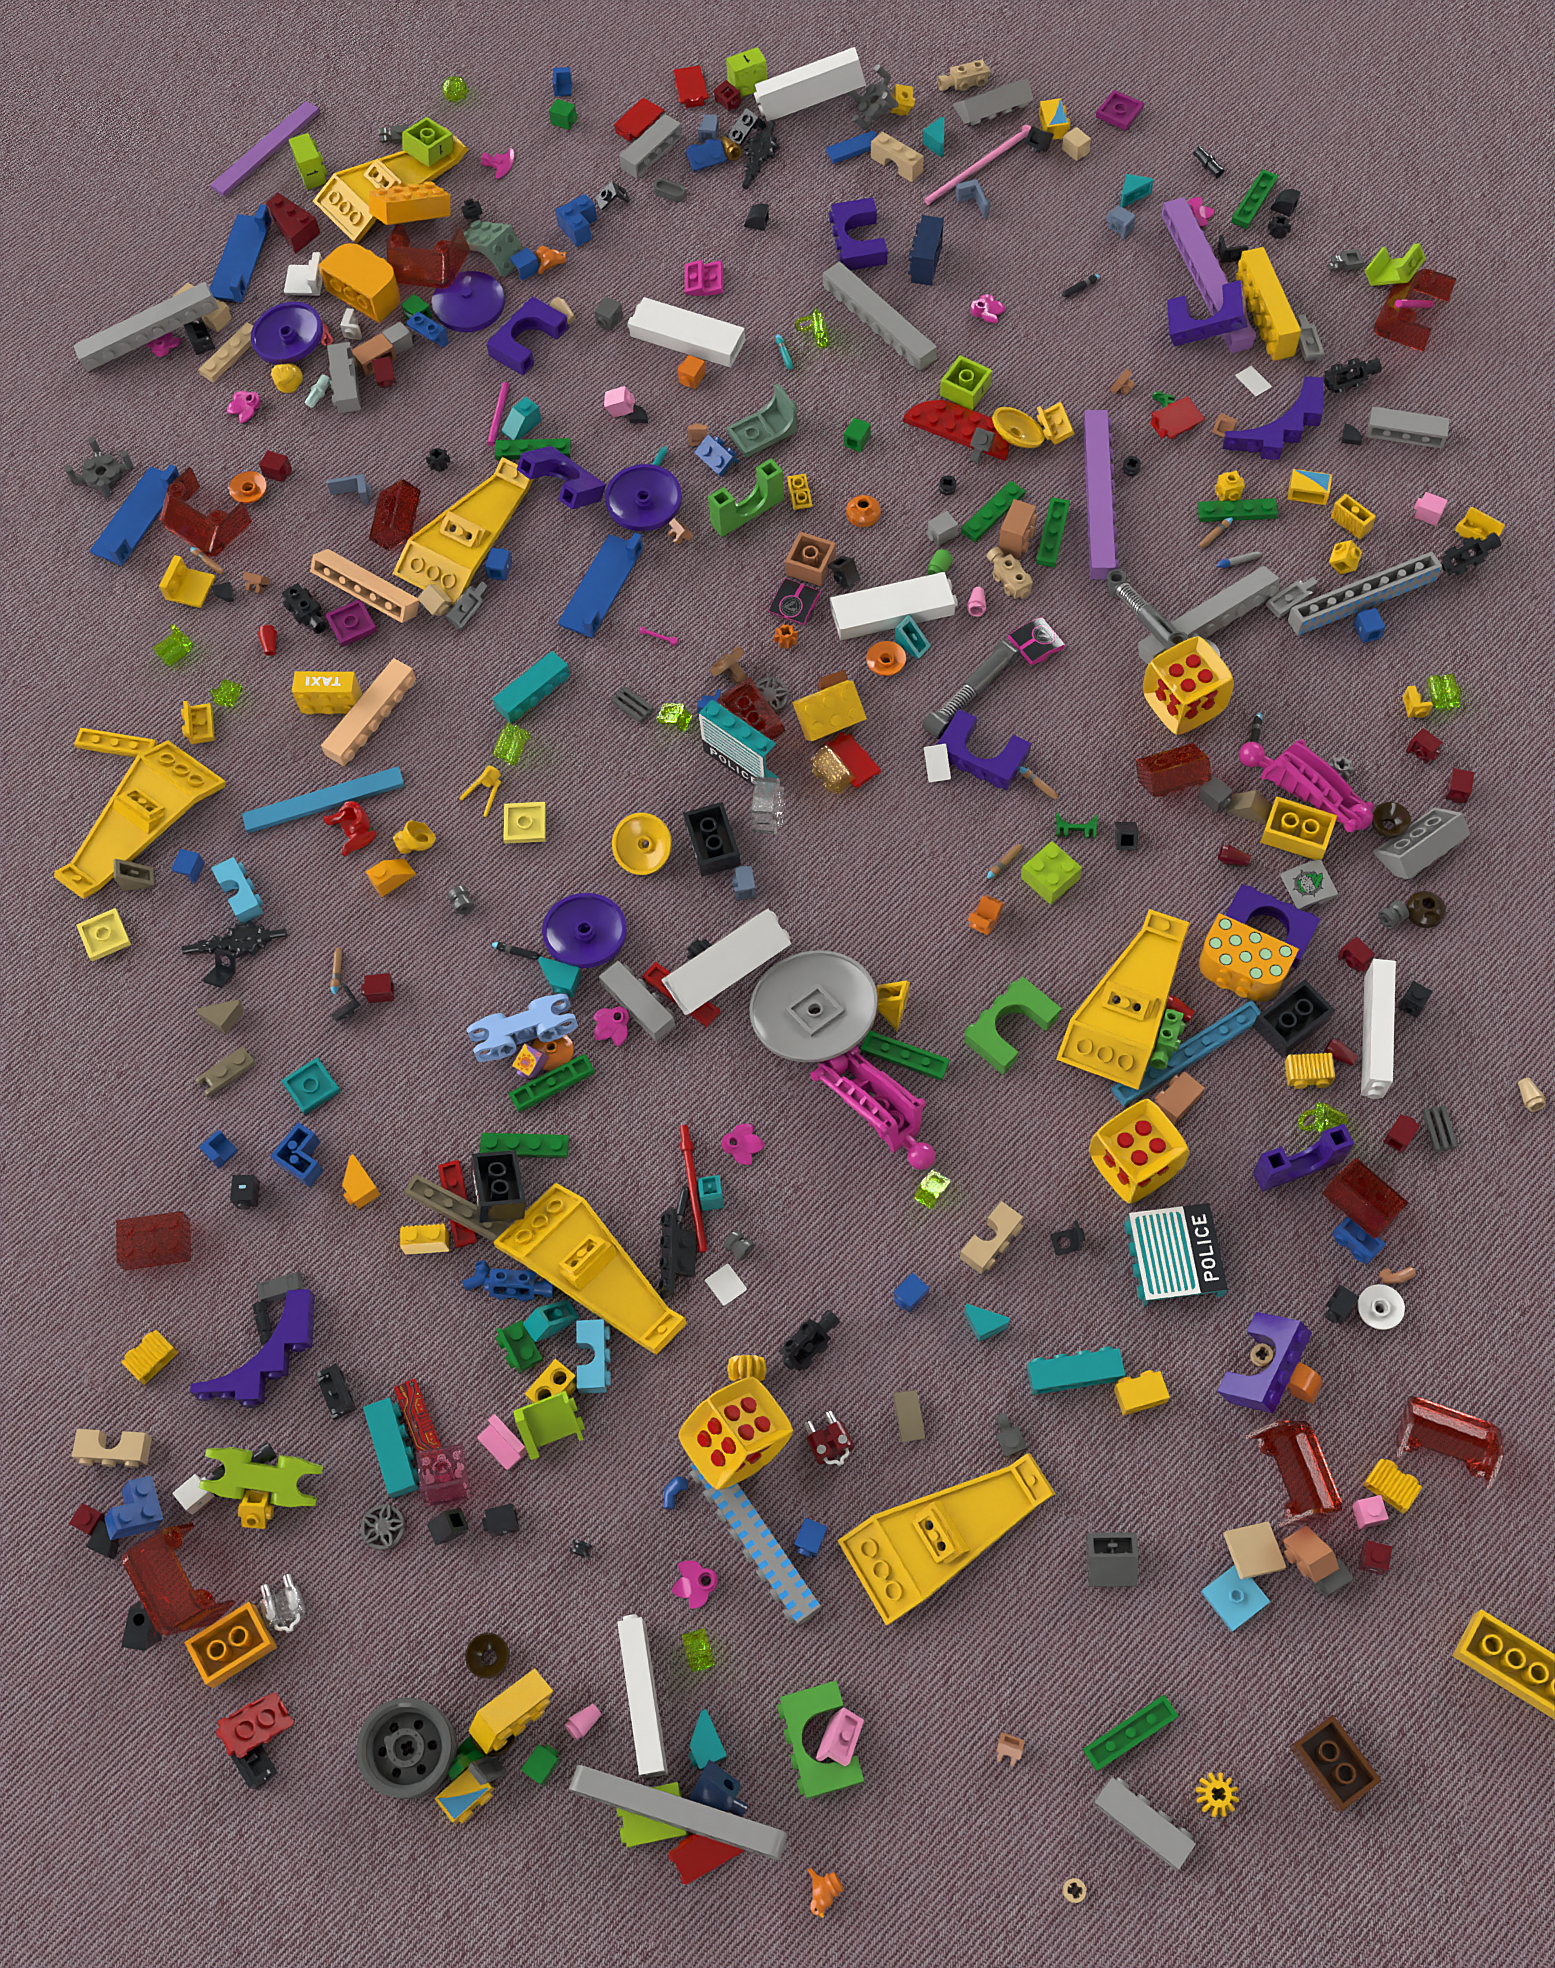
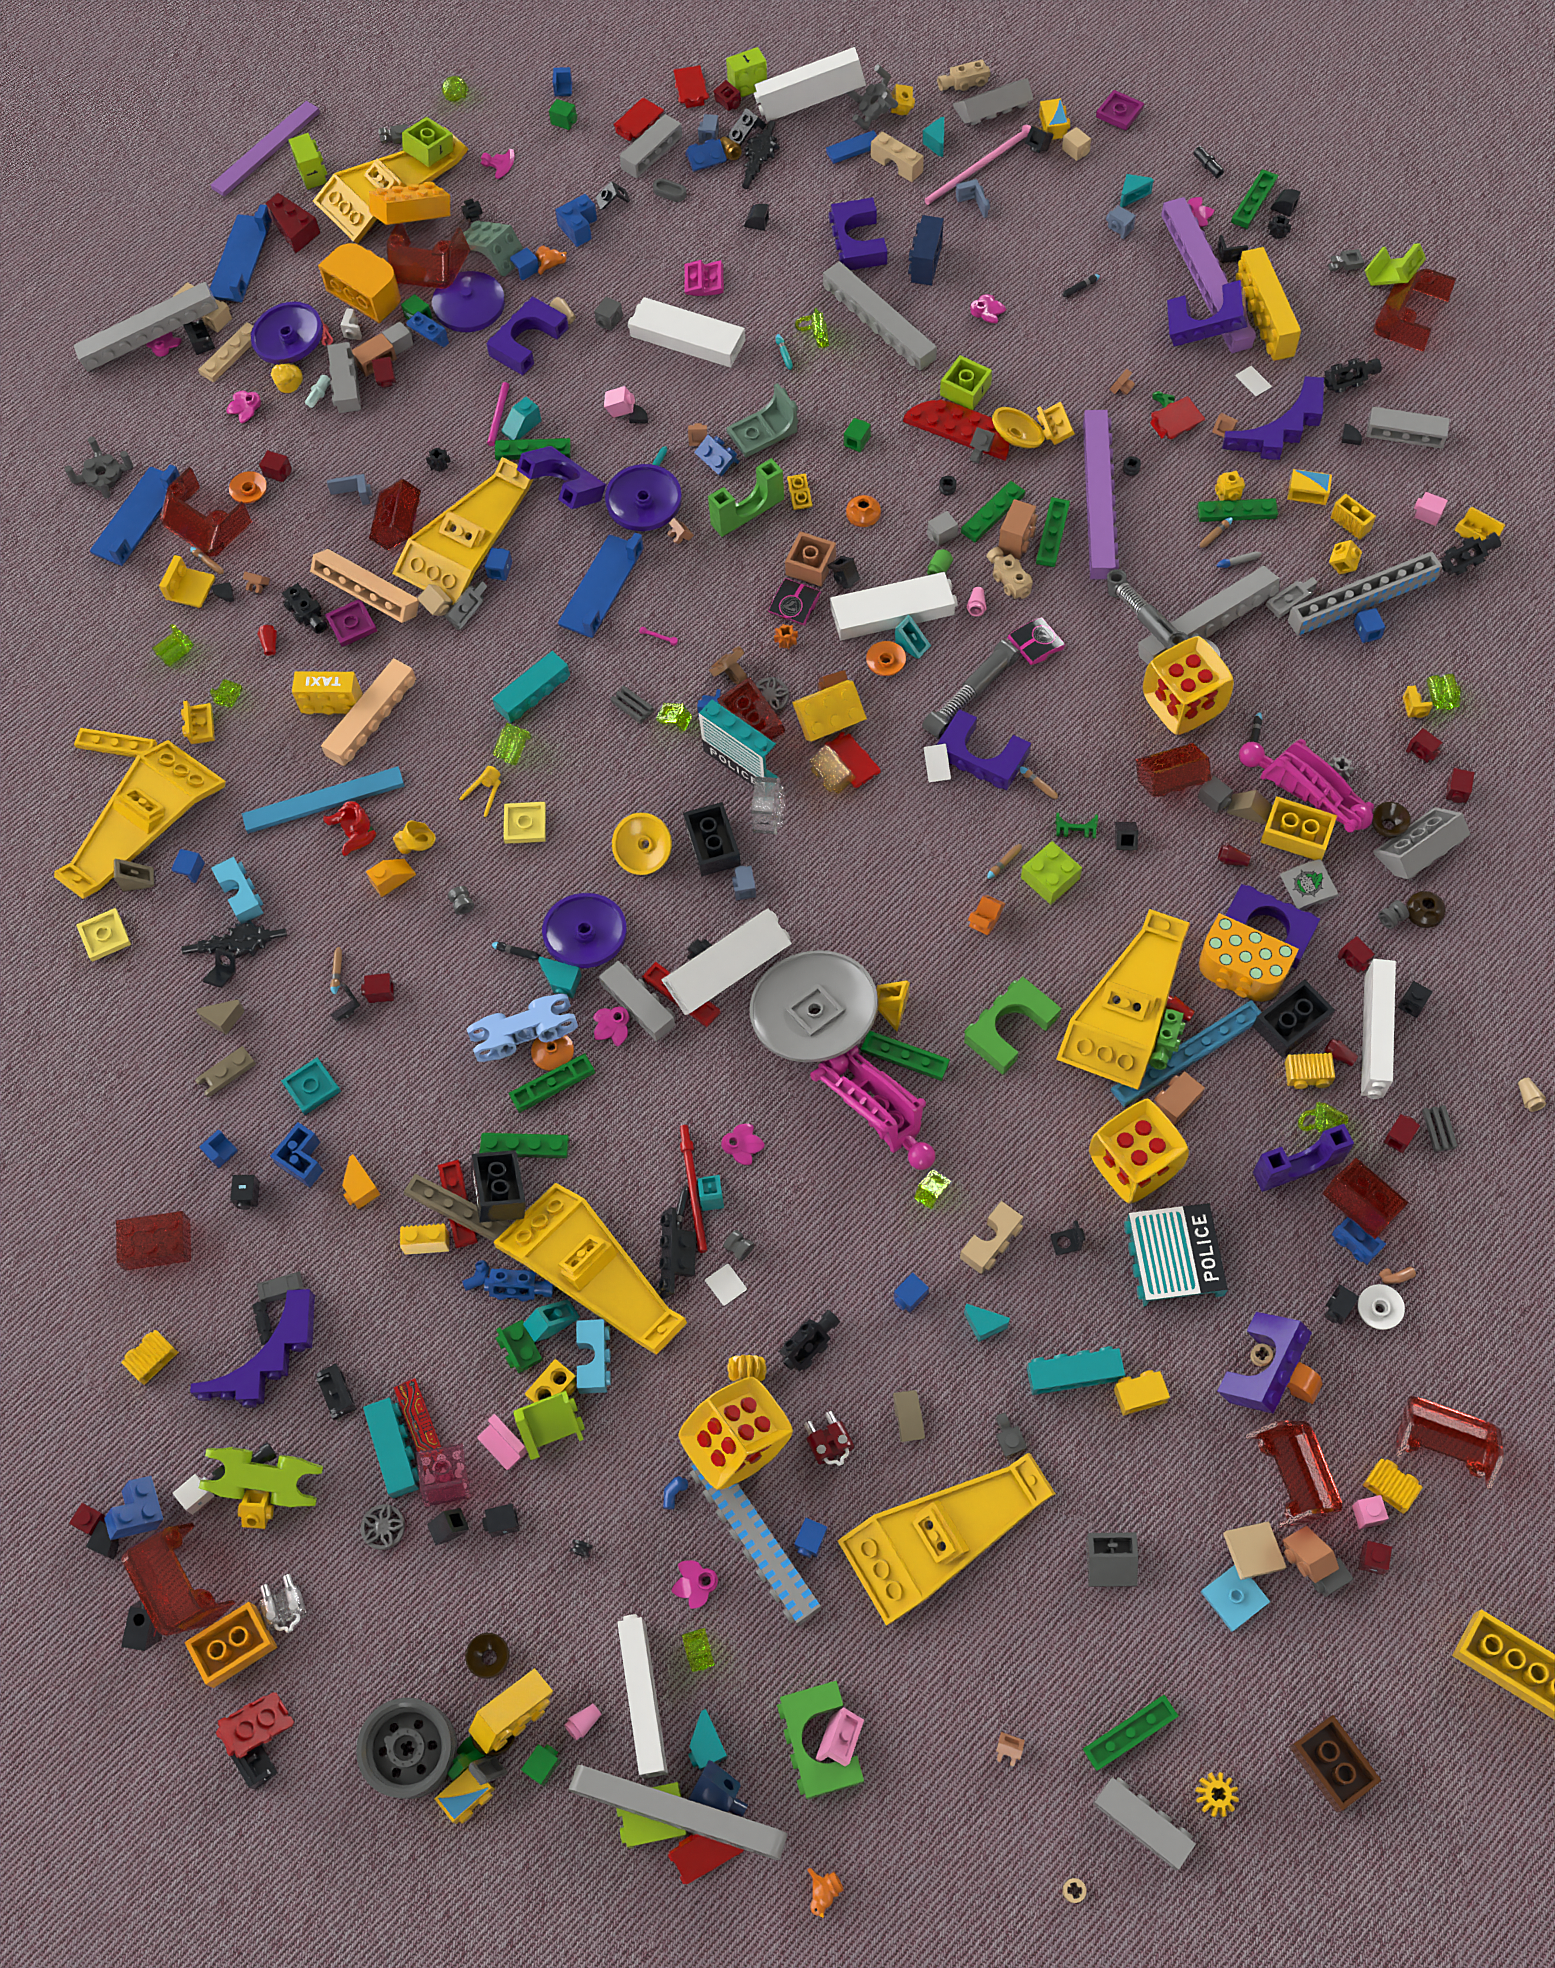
(131, 1451): tan arch -> none
(304, 278): white bracket -> none
(529, 1062): brick -> none
(691, 371): orange brick -> none
(1309, 340): light grey hinge -> none
(1414, 303): dark pink bar -> none

